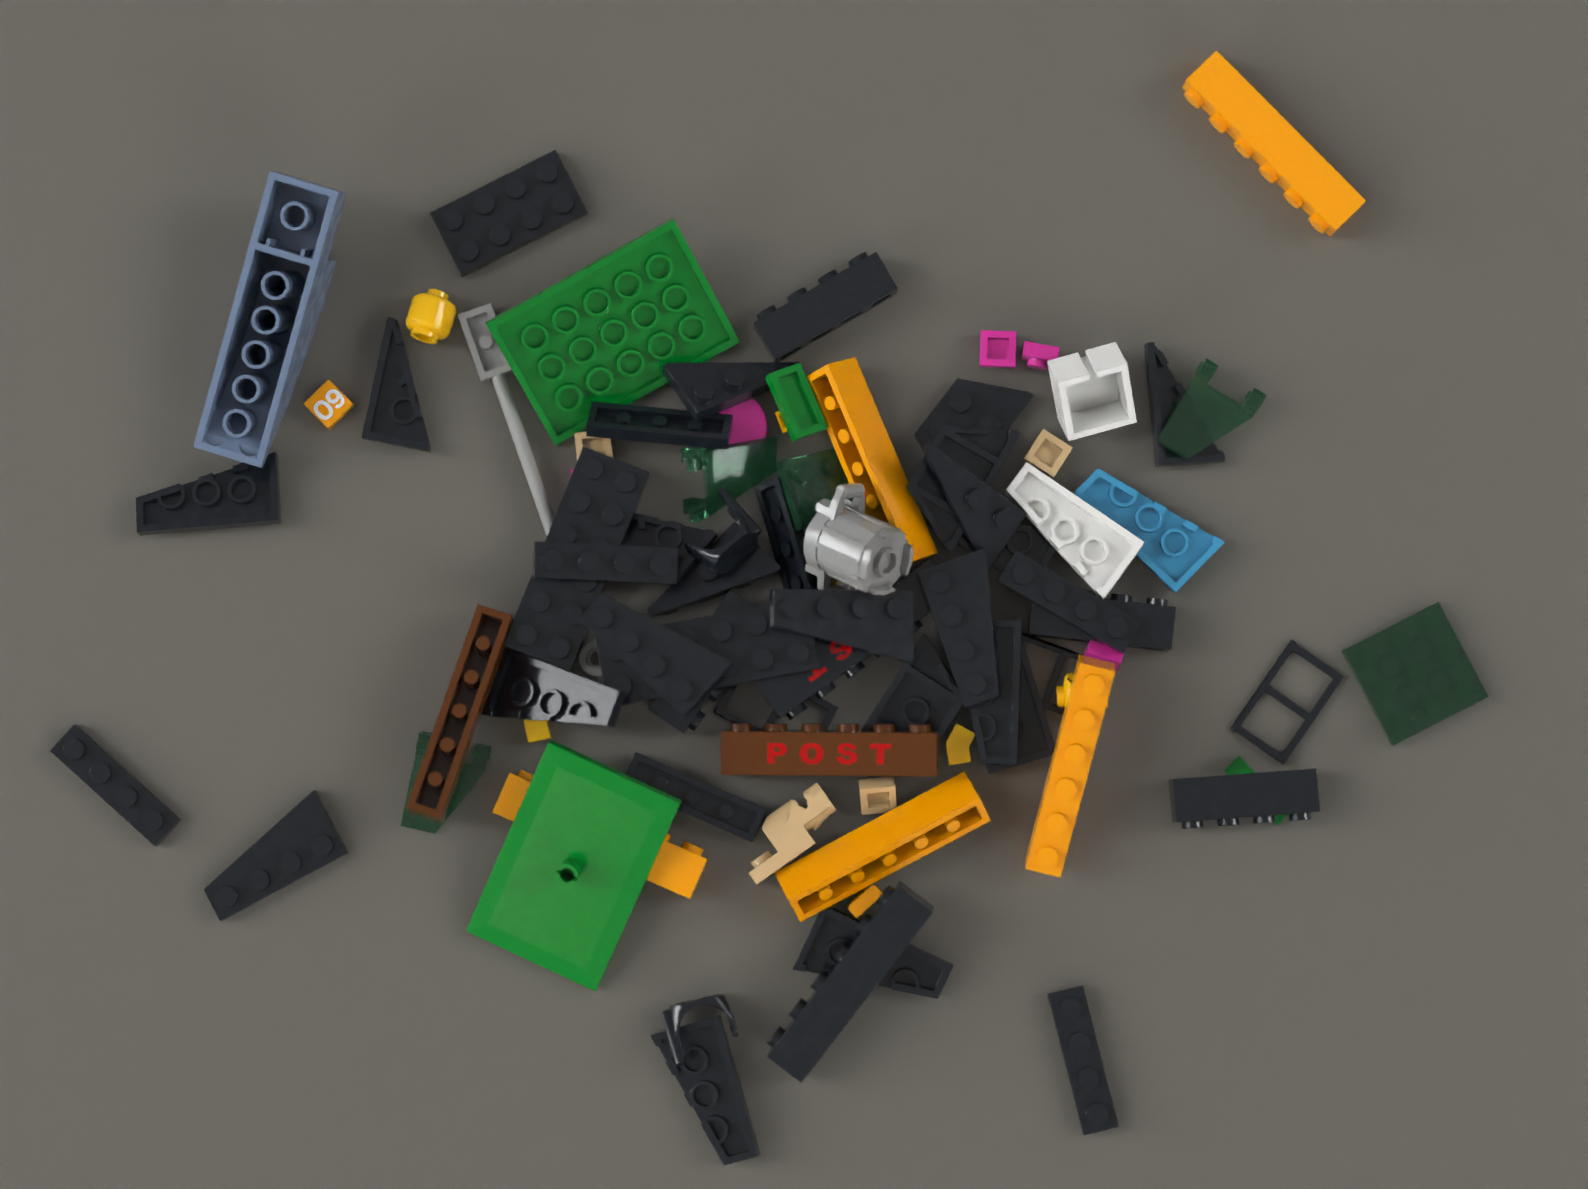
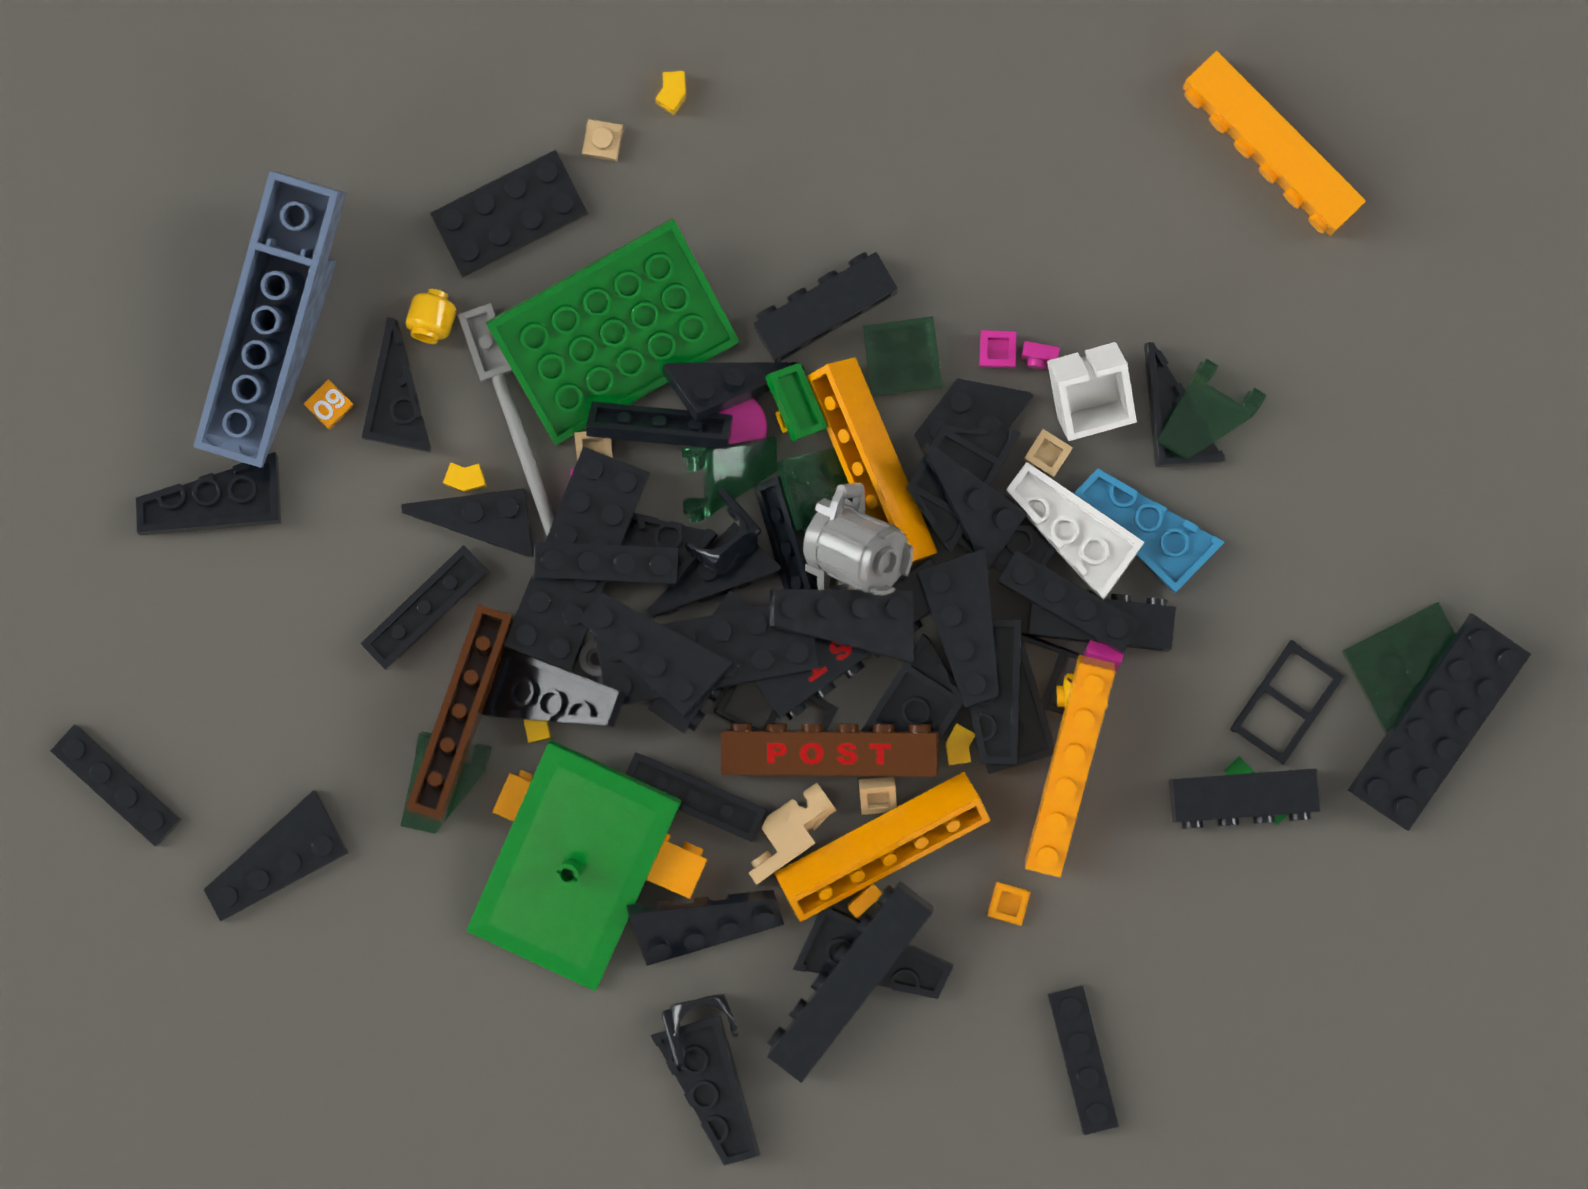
(424, 607): none -> black plate
(465, 479): none -> yellow piece
(491, 517): none -> black wing
(602, 140): none -> tan plate
(673, 91): none -> yellow piece
(690, 927): none -> black wing
(902, 356): none -> clear green plate
(1008, 903): none -> light orange tile
(1439, 722): none -> black plate

